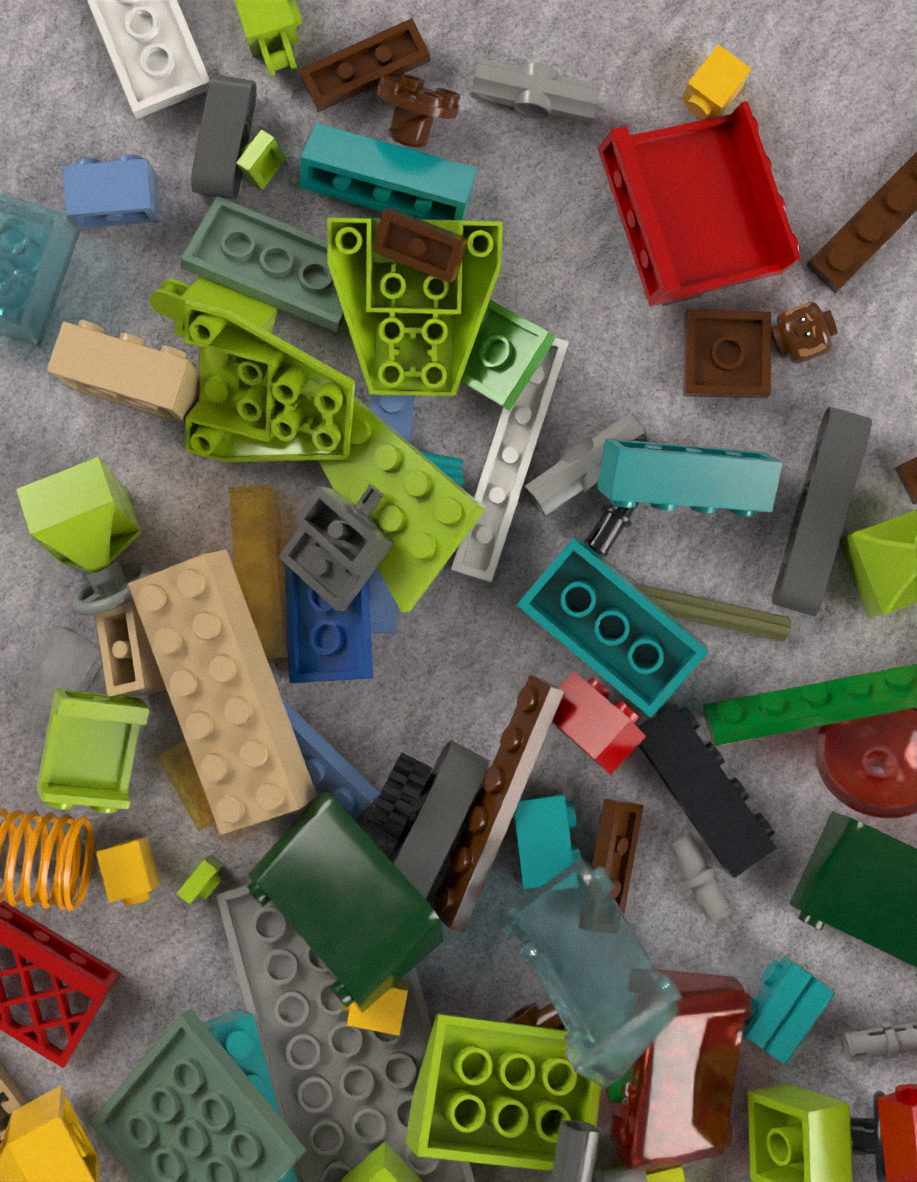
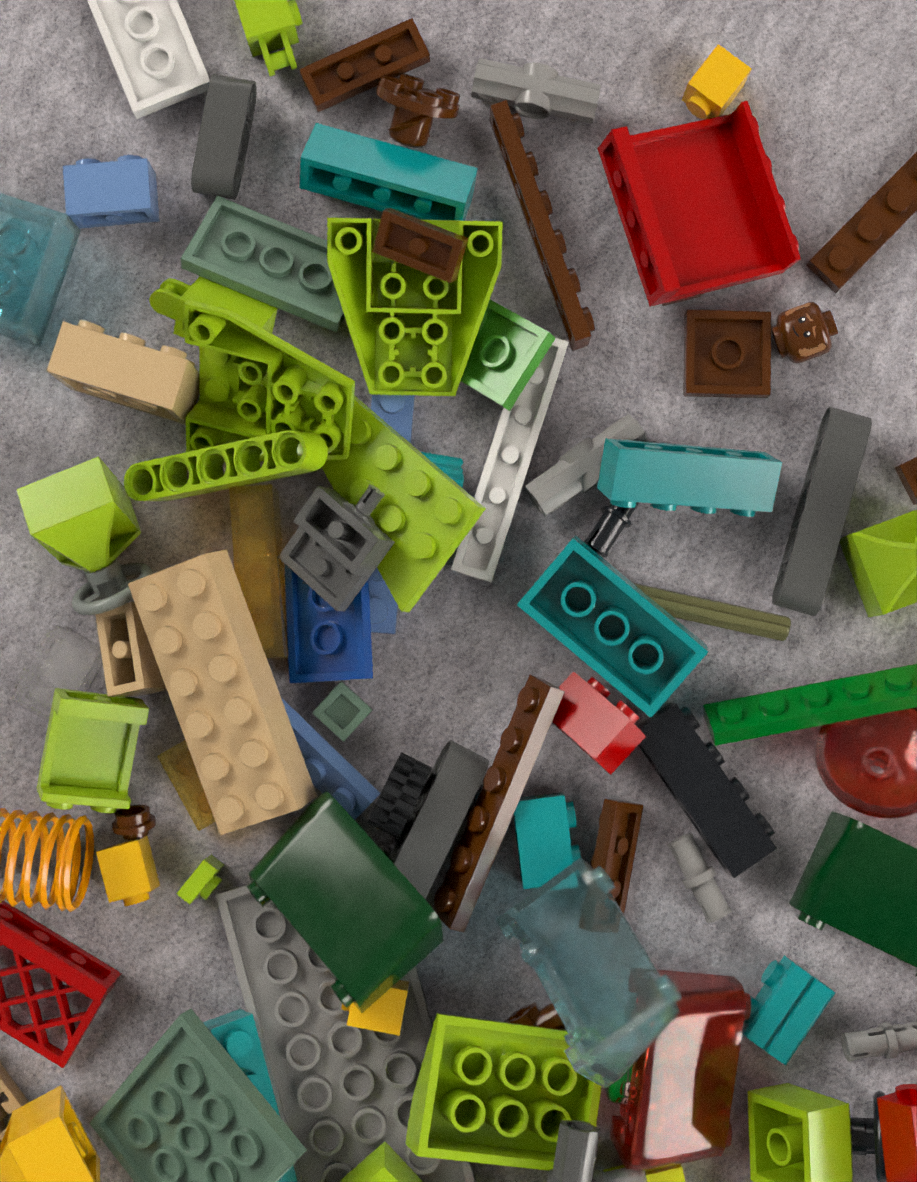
(133, 822): none -> reddish brown plate
(241, 462): none -> lime beam
(261, 159): lime plate -> none
(342, 711): none -> sand green plate
(536, 211): none -> reddish brown plate

